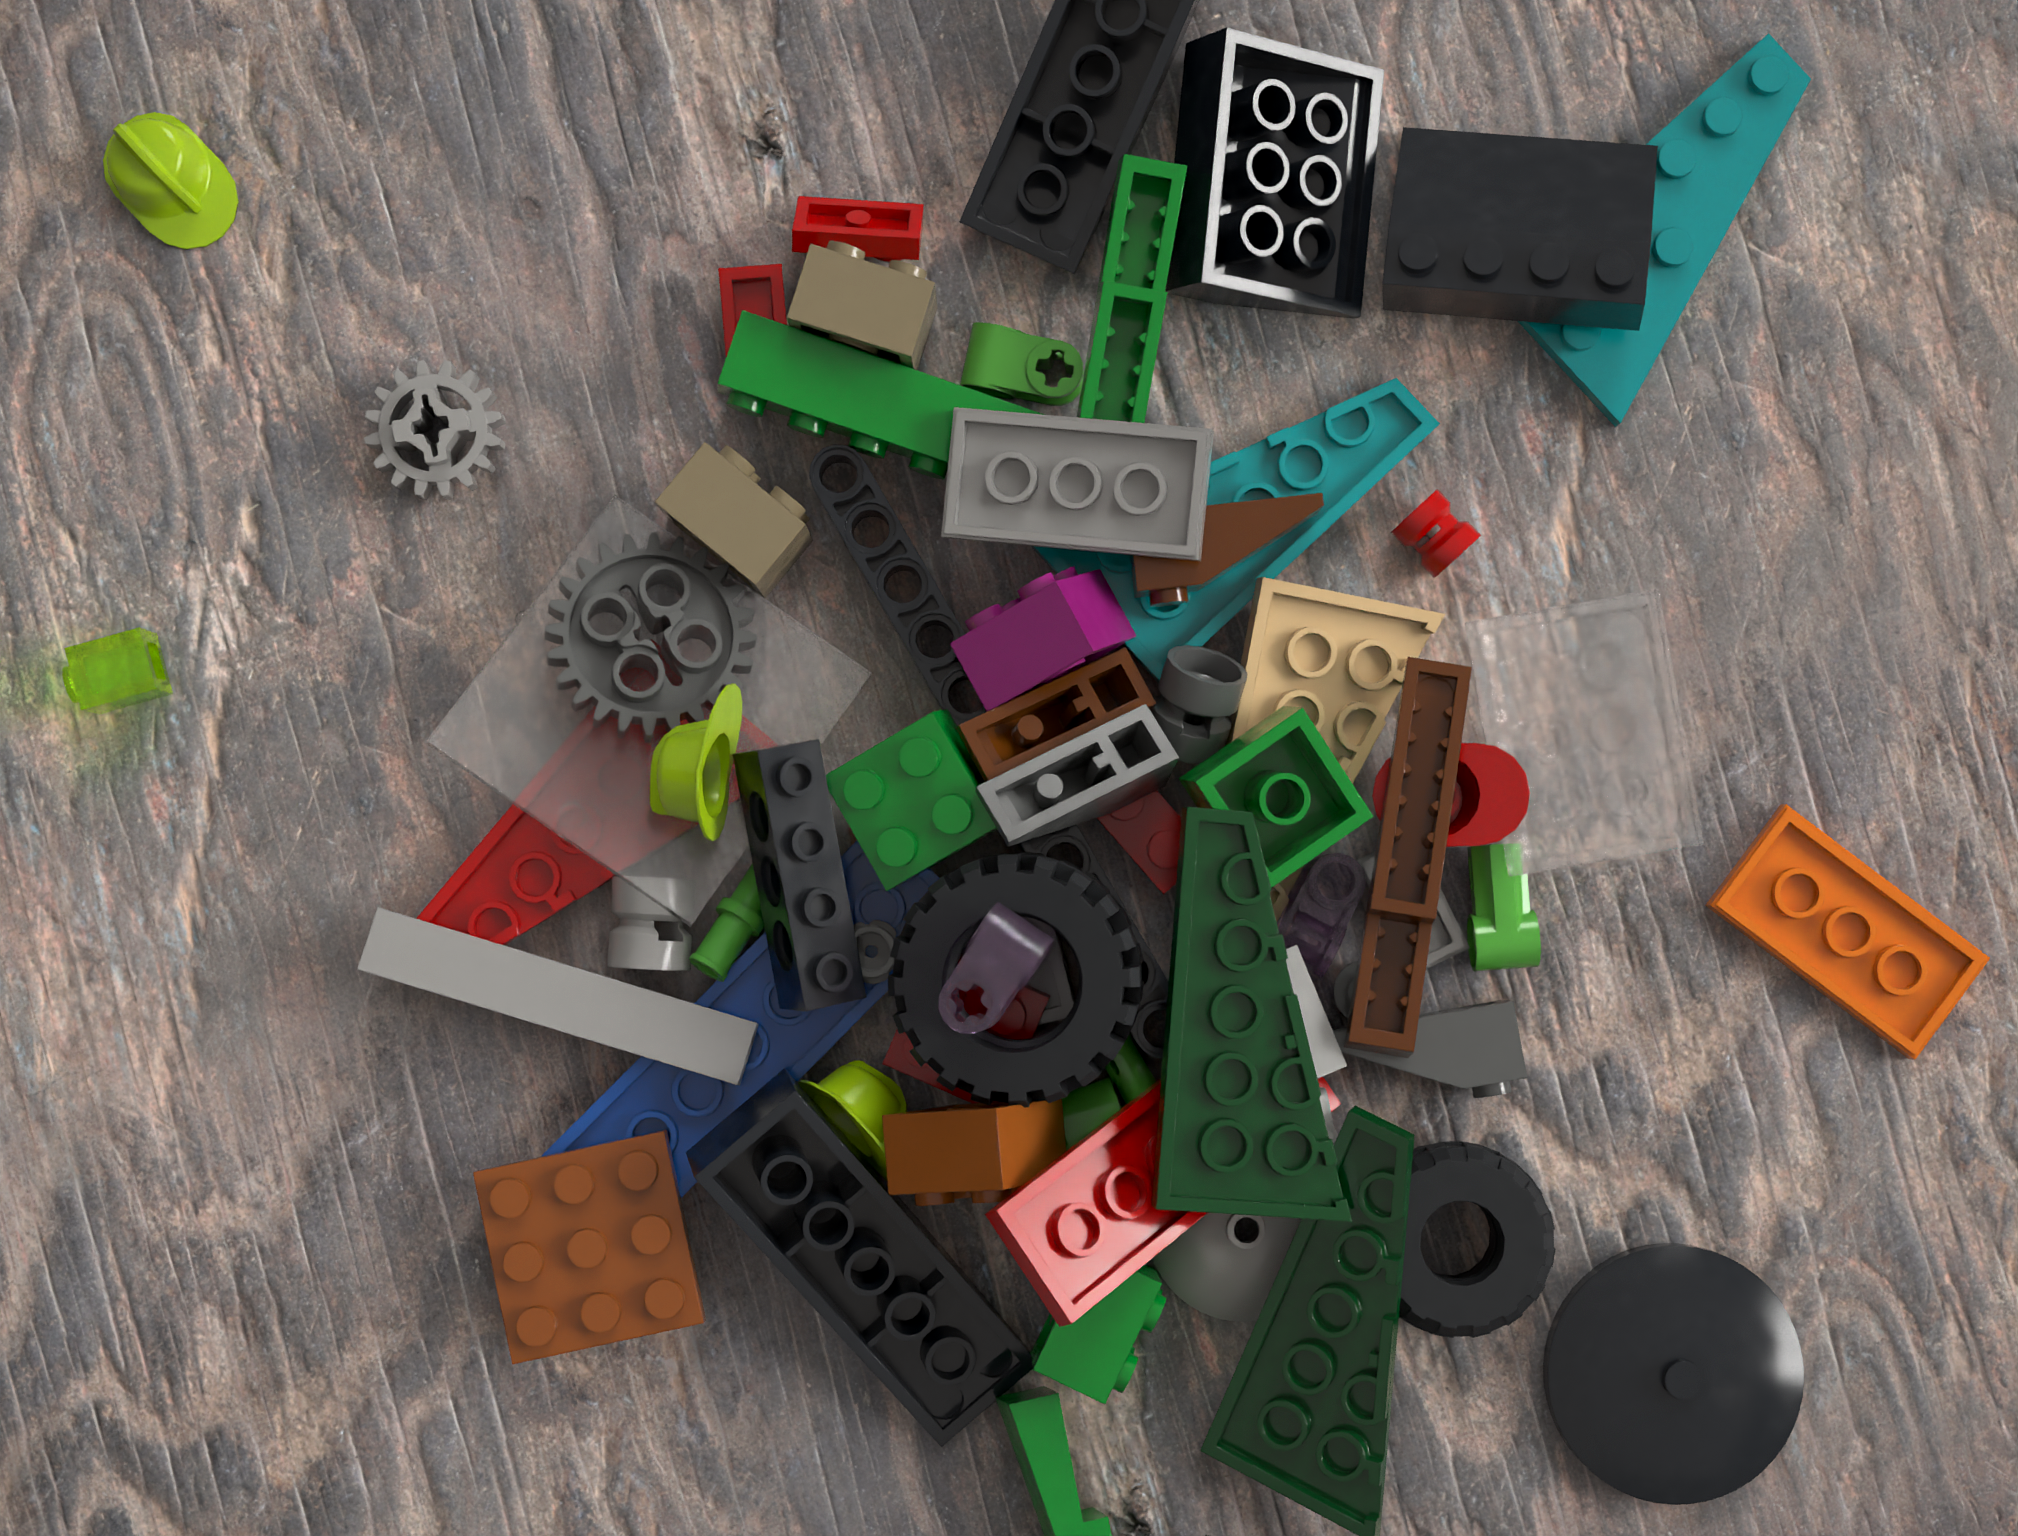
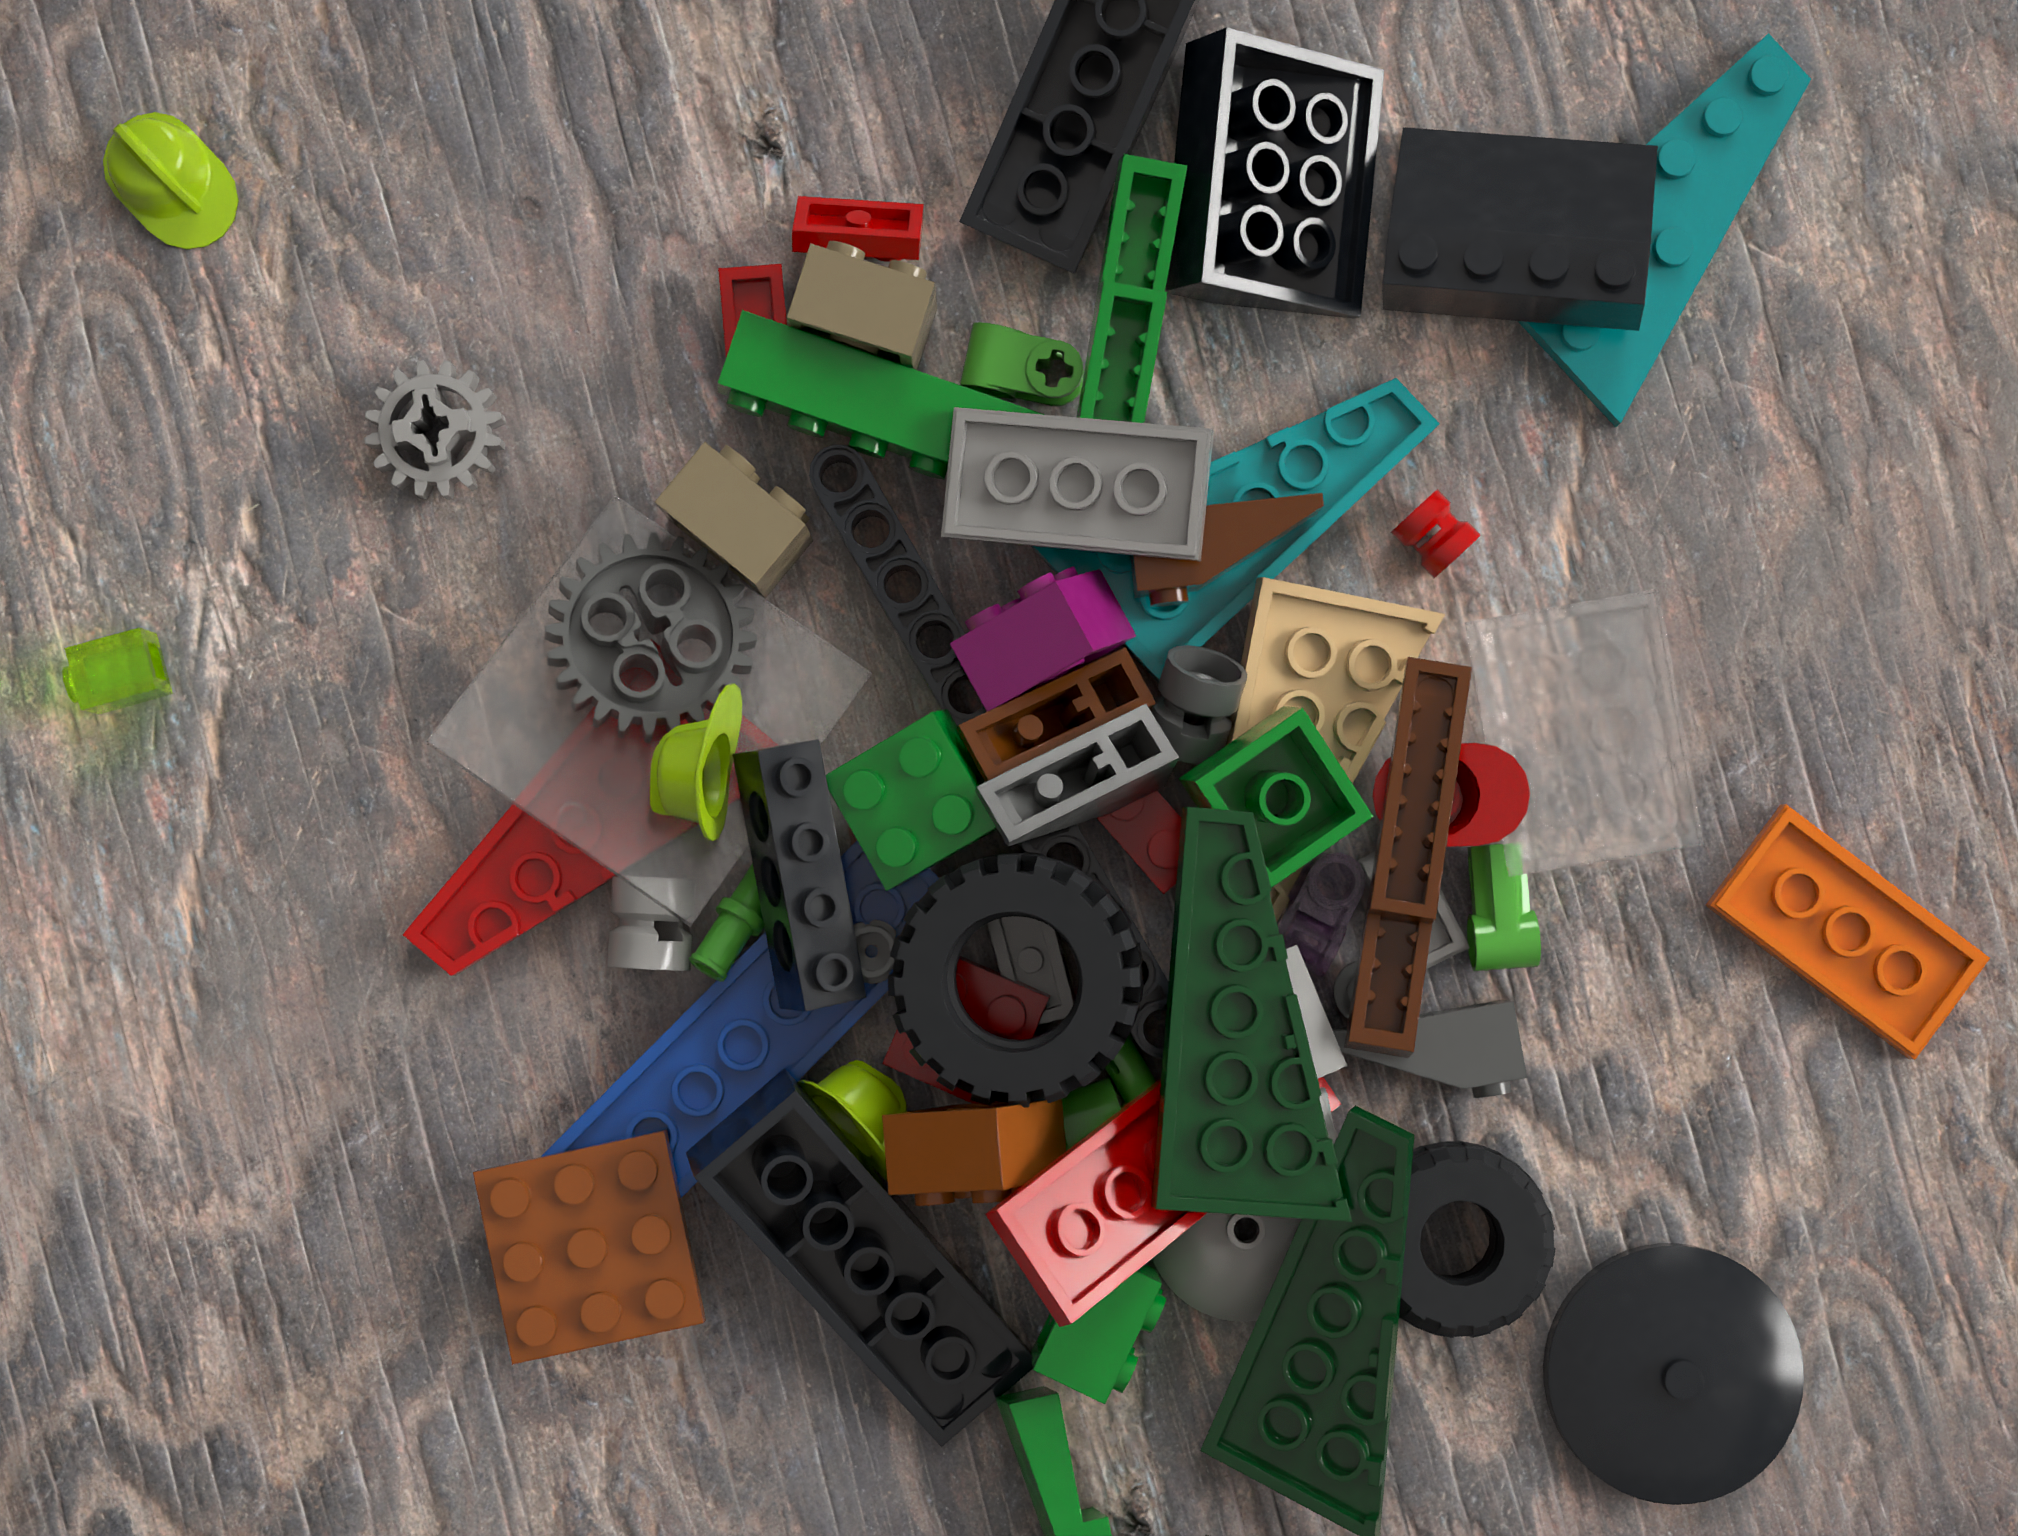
(558, 996): light grey slope -> none
(998, 960): clear purple piece -> none

